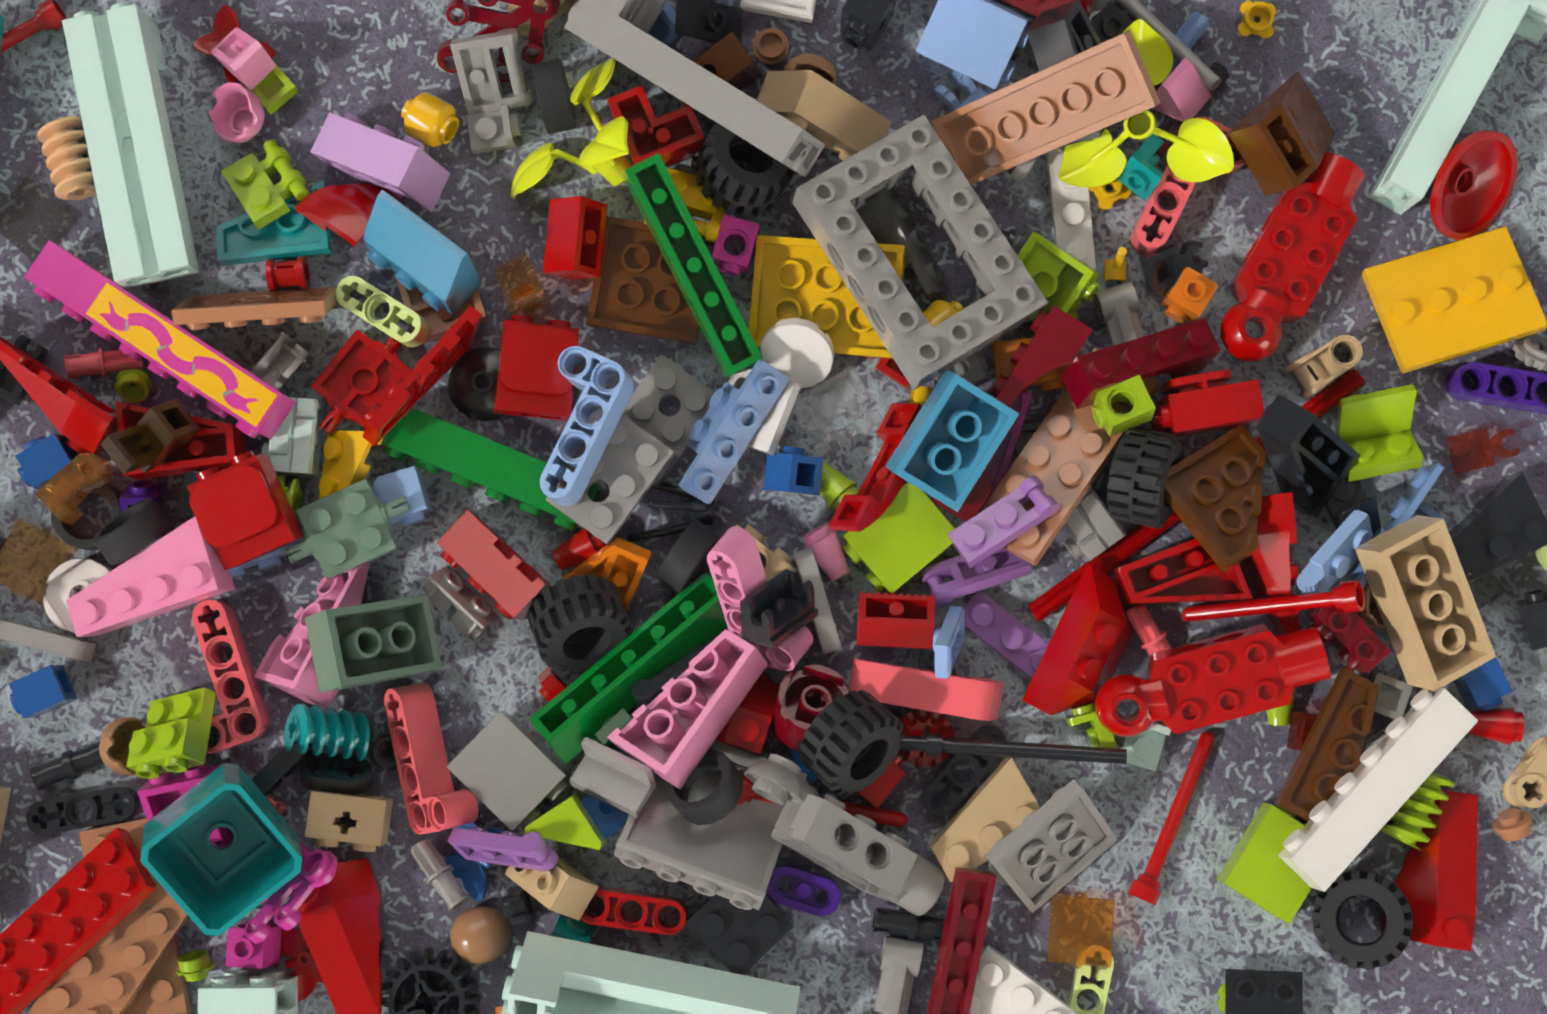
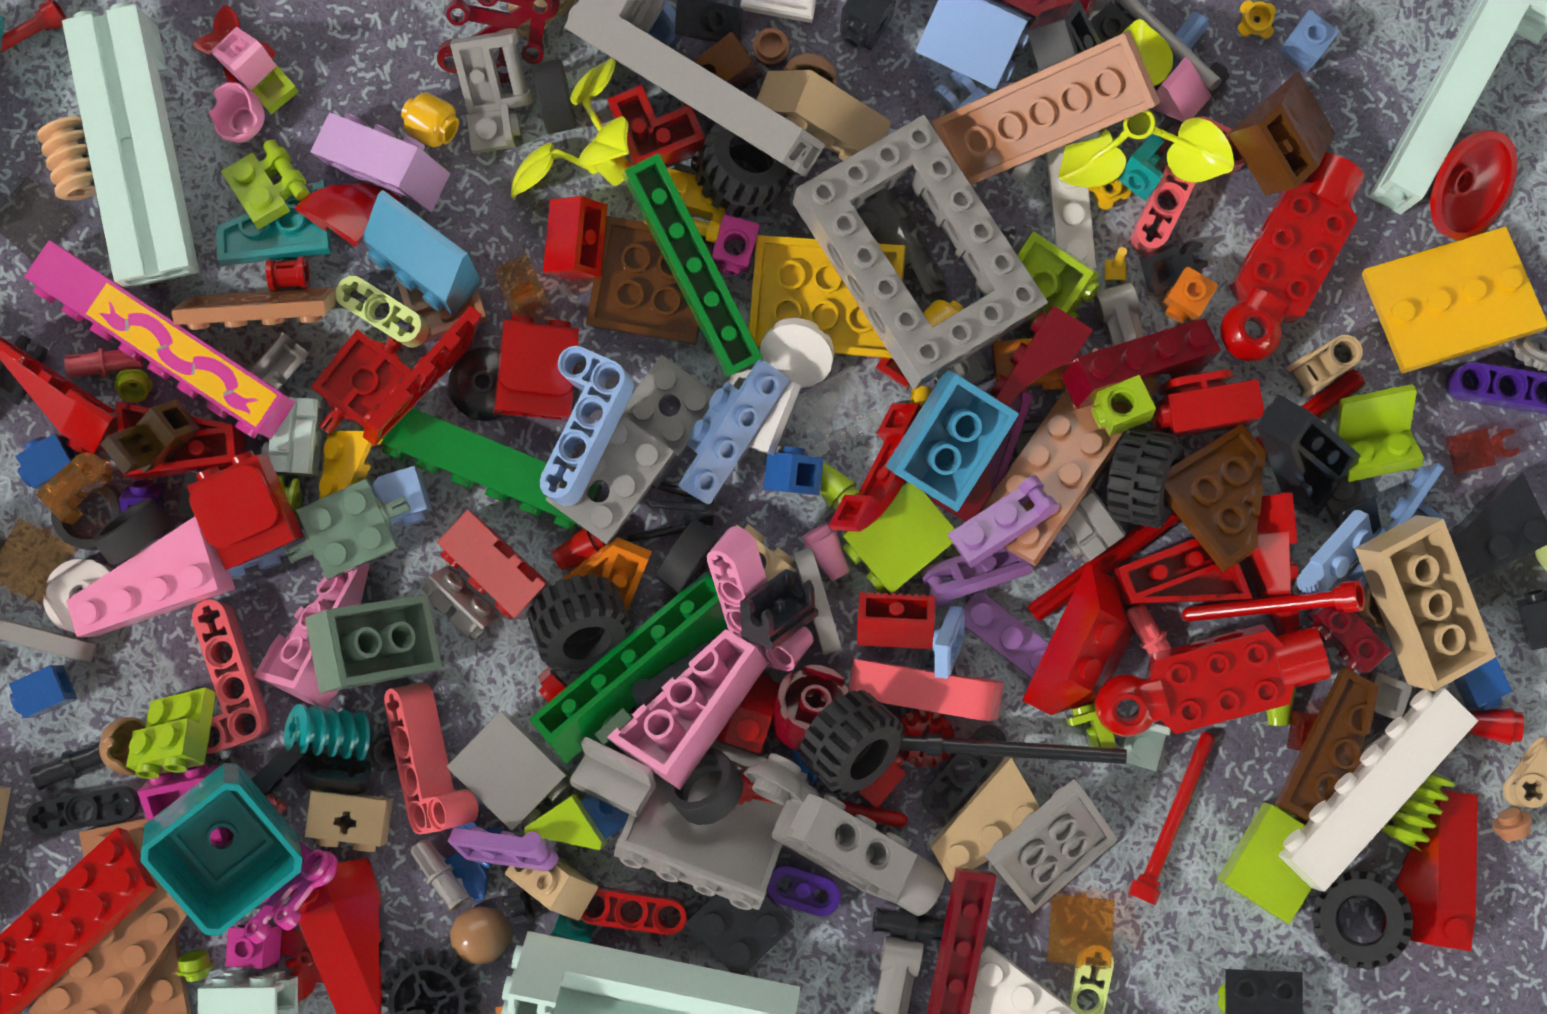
(1308, 41): none -> medium blue brick

